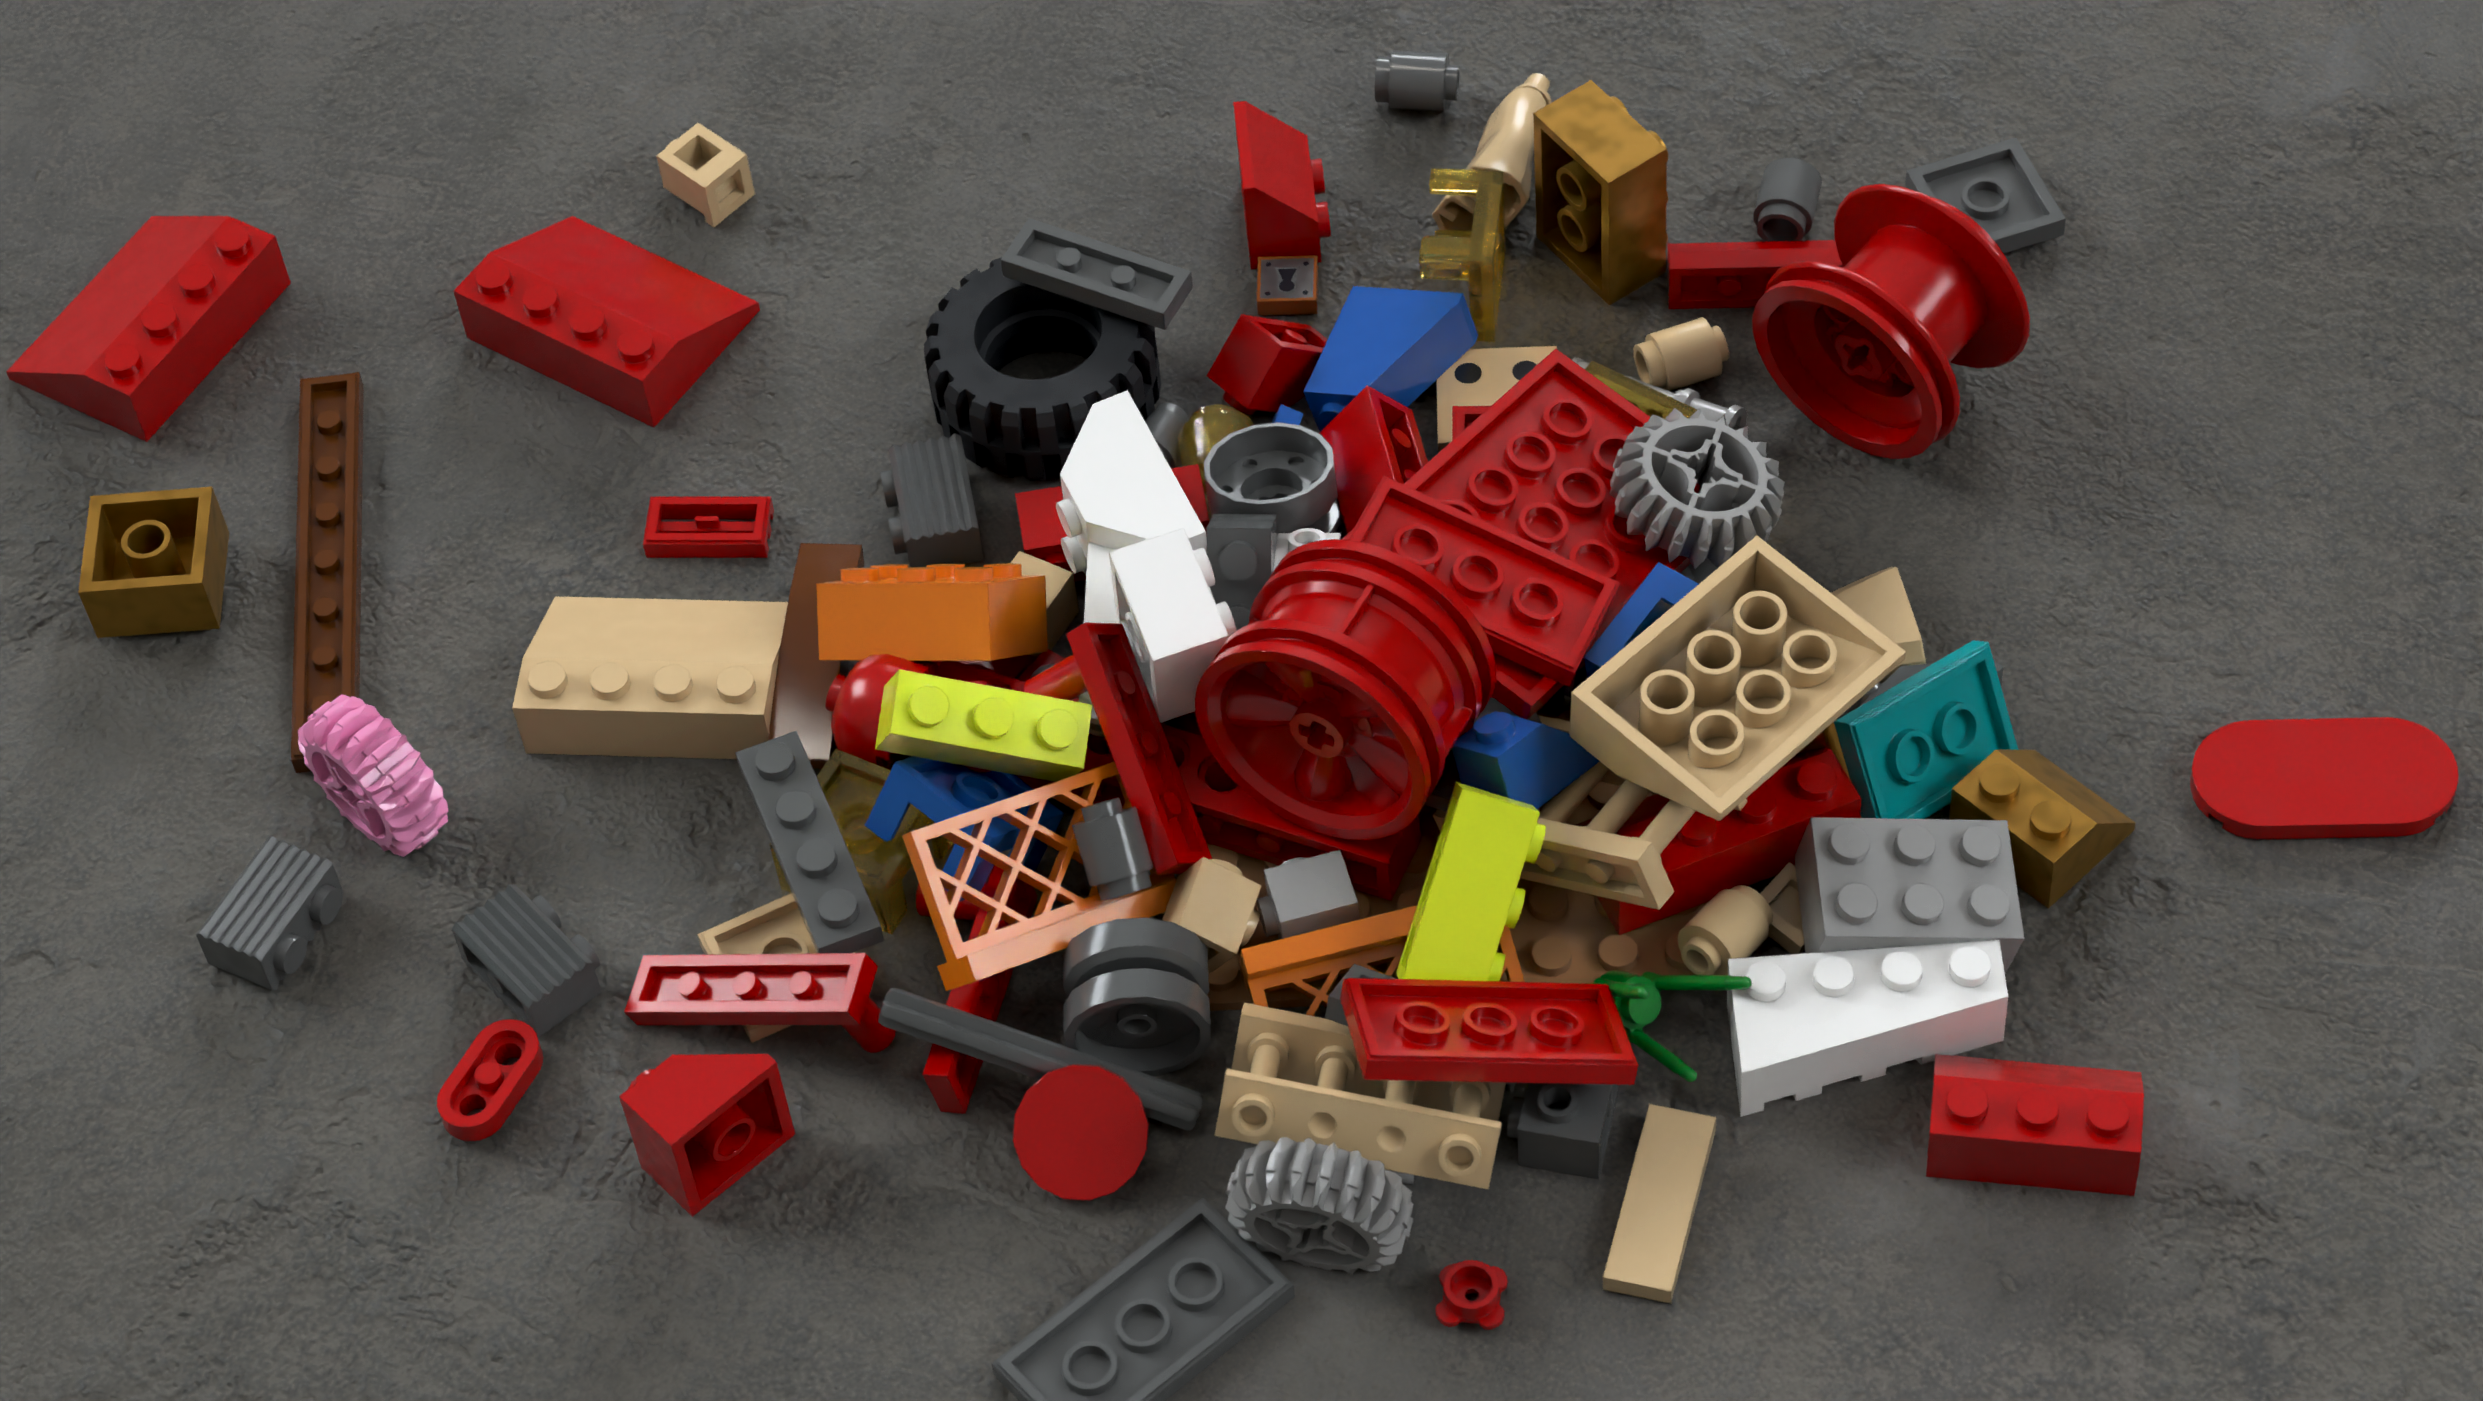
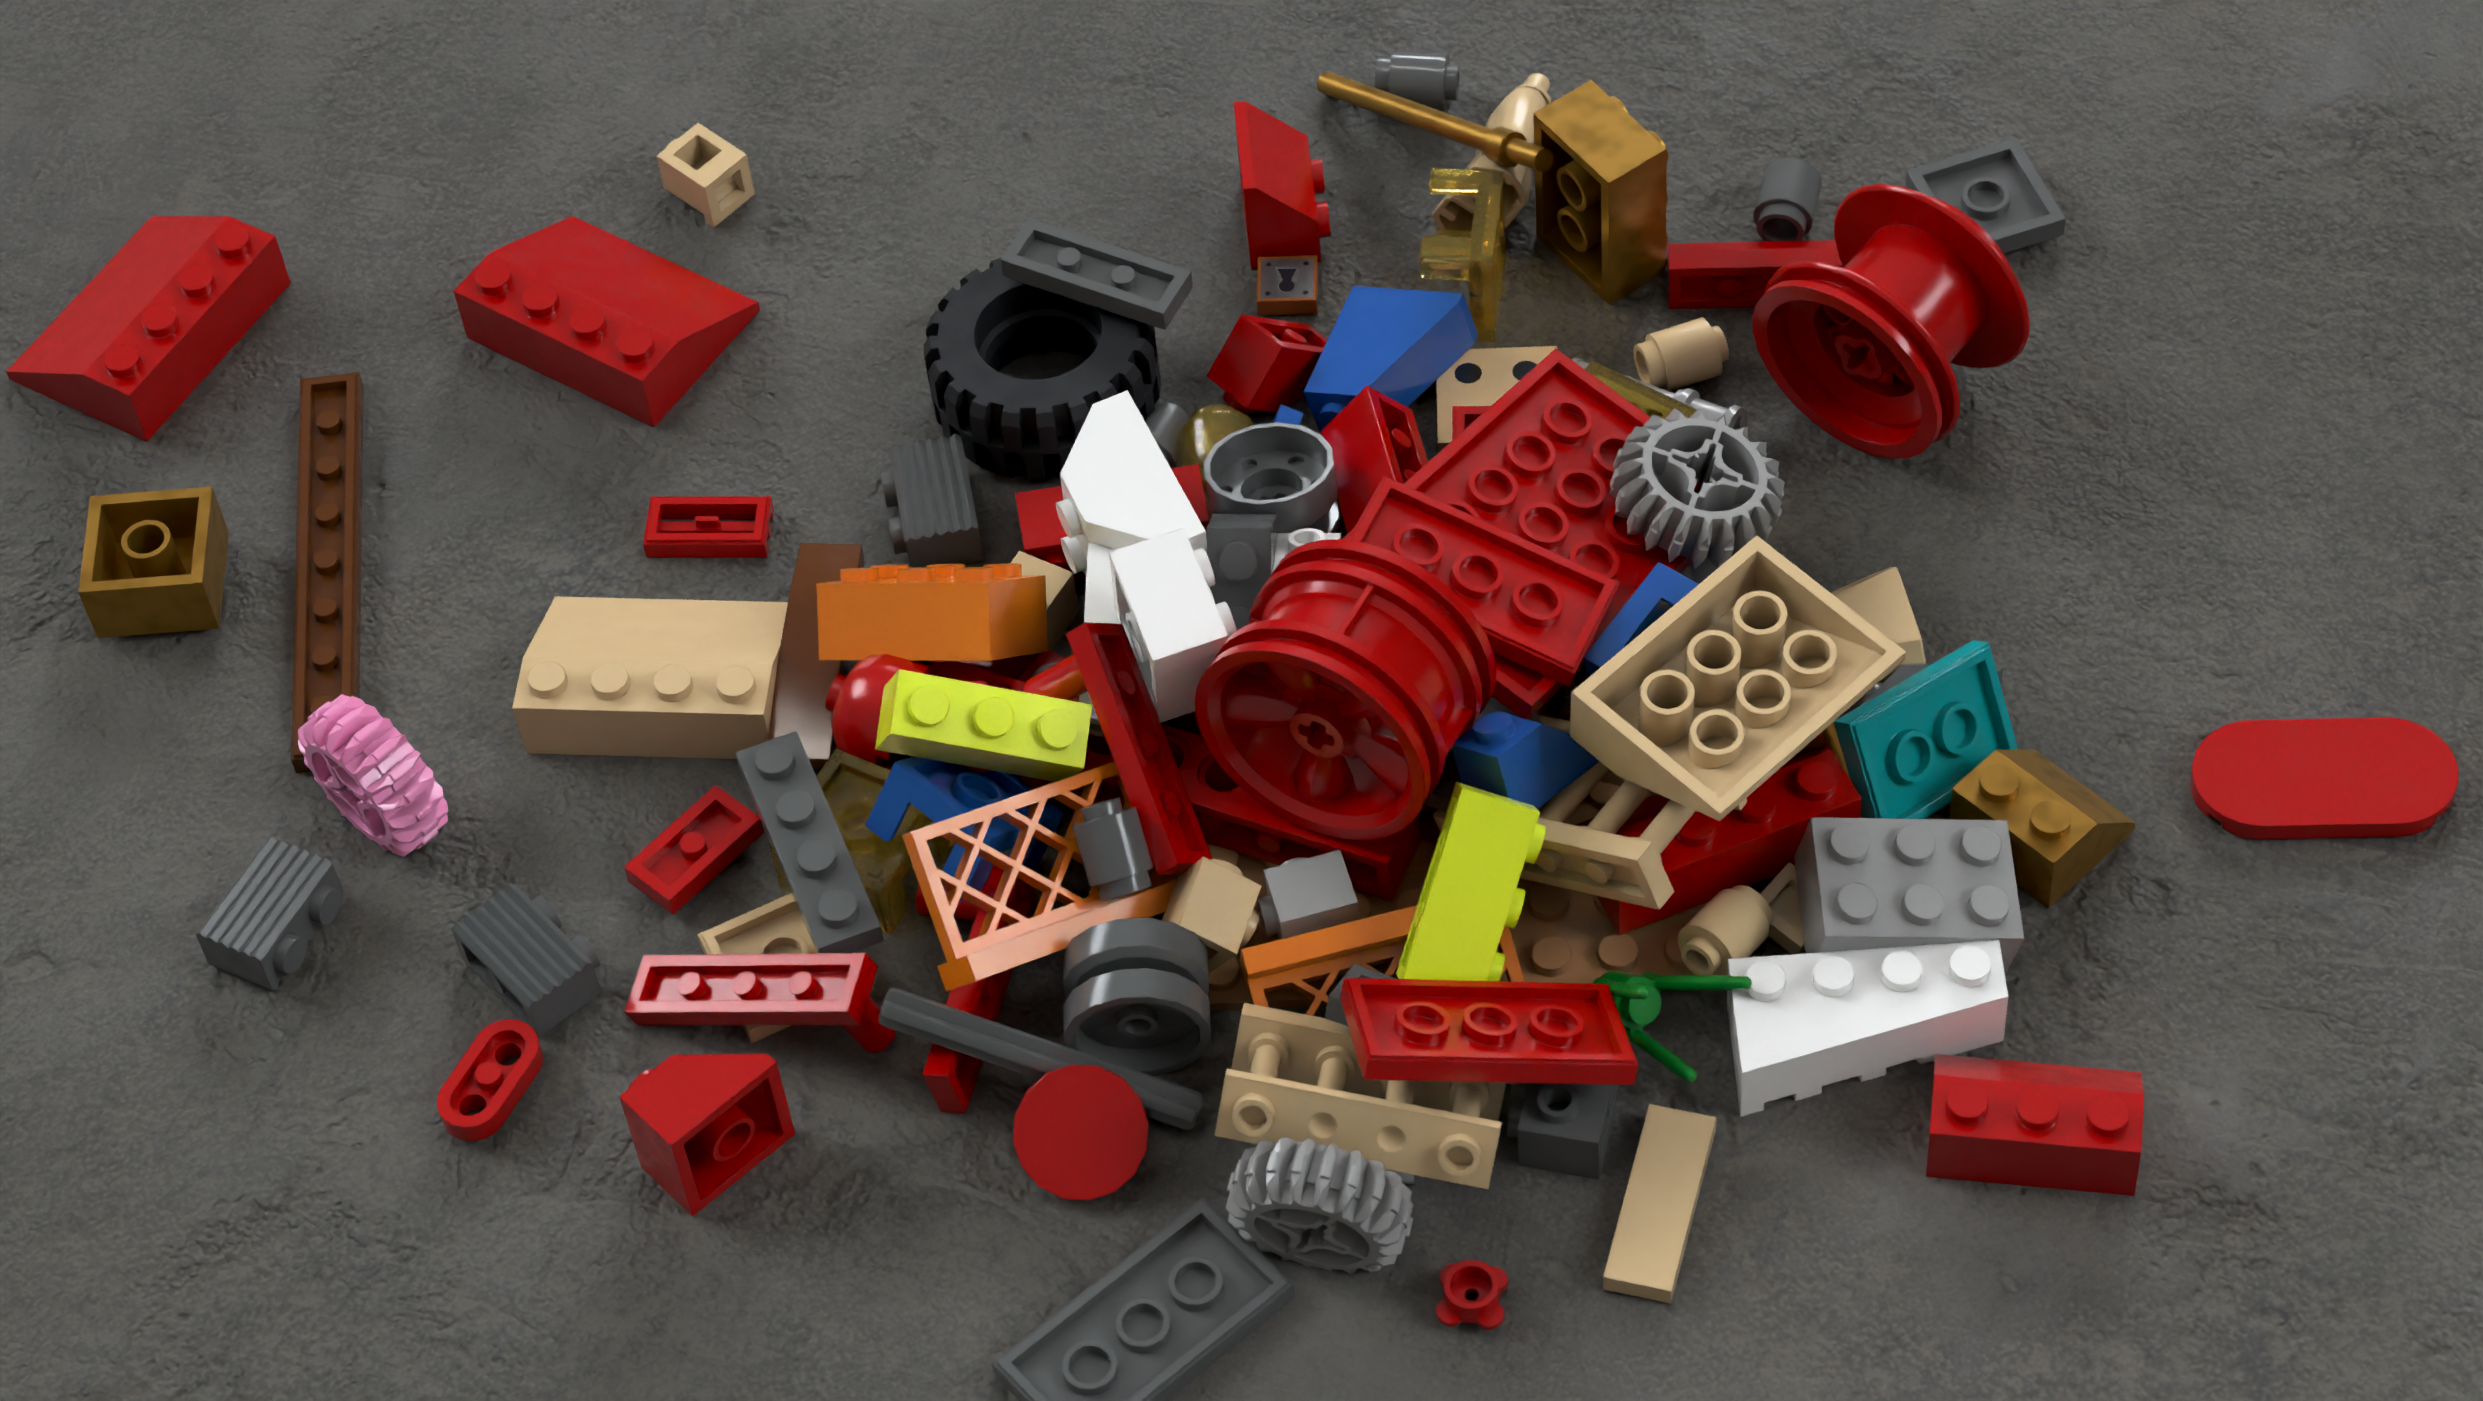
(694, 849): none -> red plate
(1499, 144): none -> pearl gold bar

